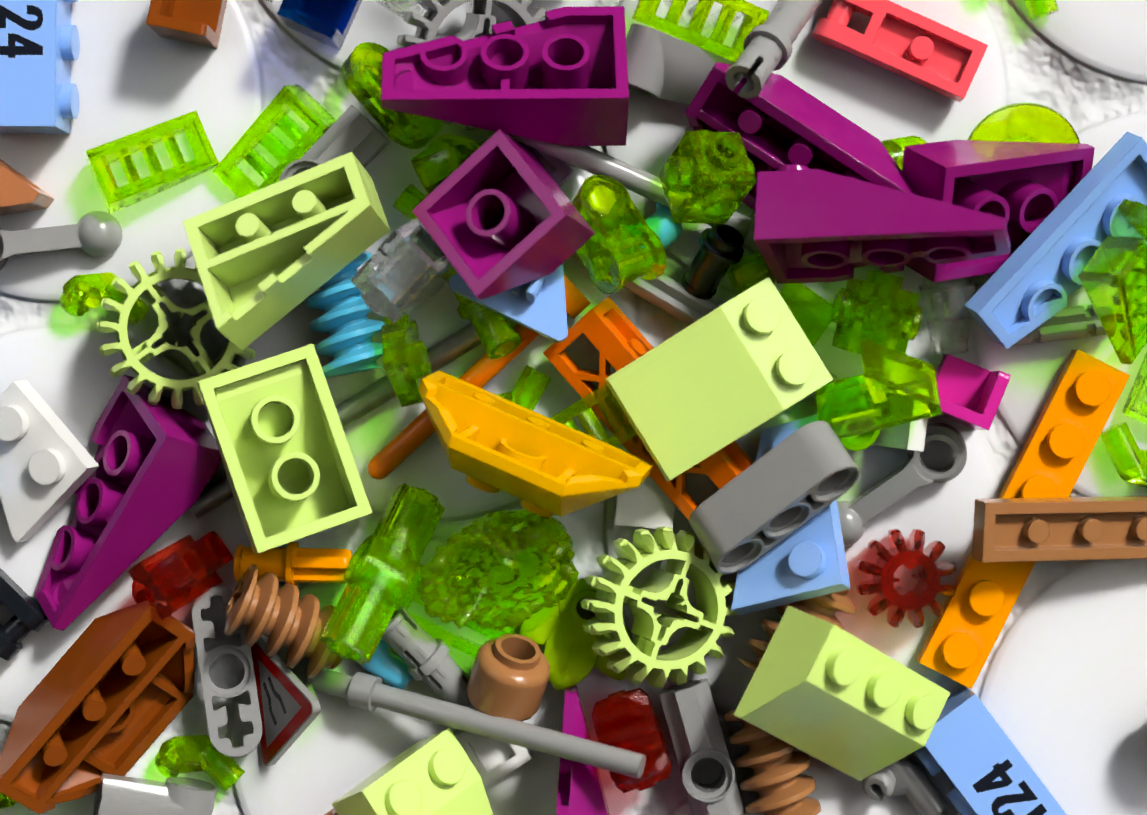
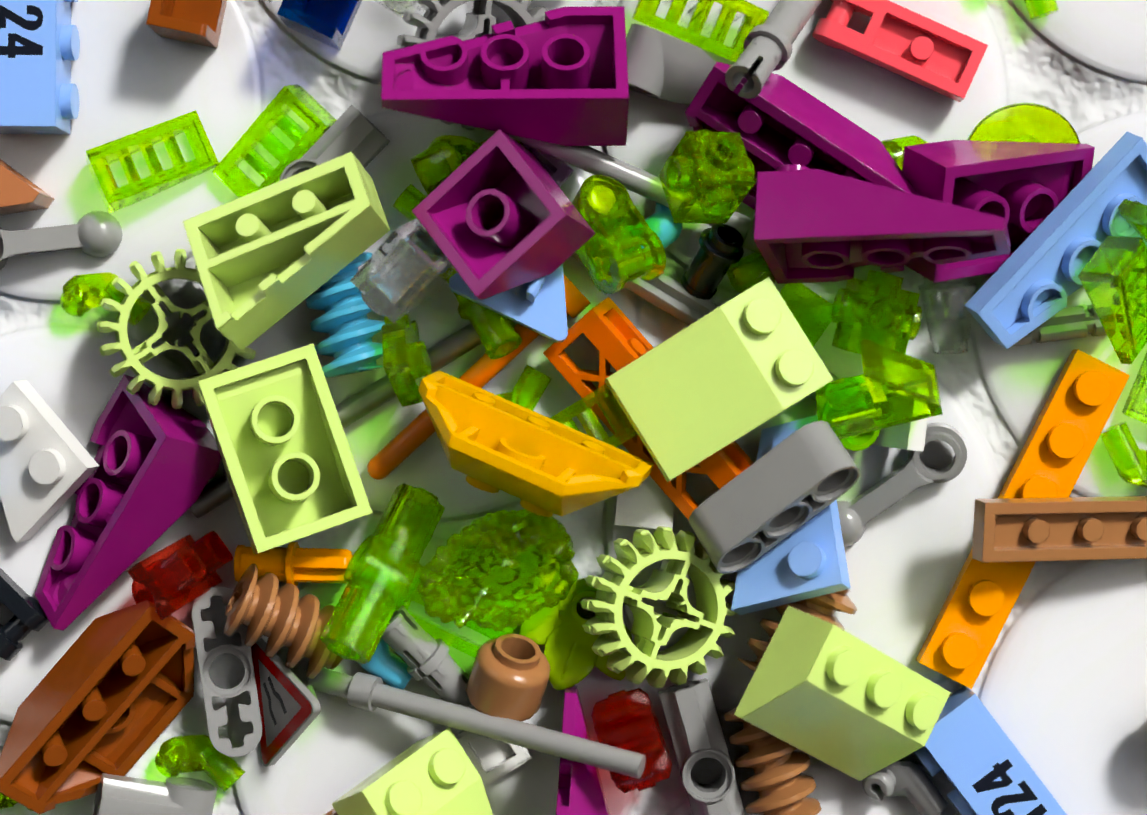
(364, 79): clear neon green plate -> none
(902, 599): clear red gear -> none
(970, 392): dark pink panel -> none

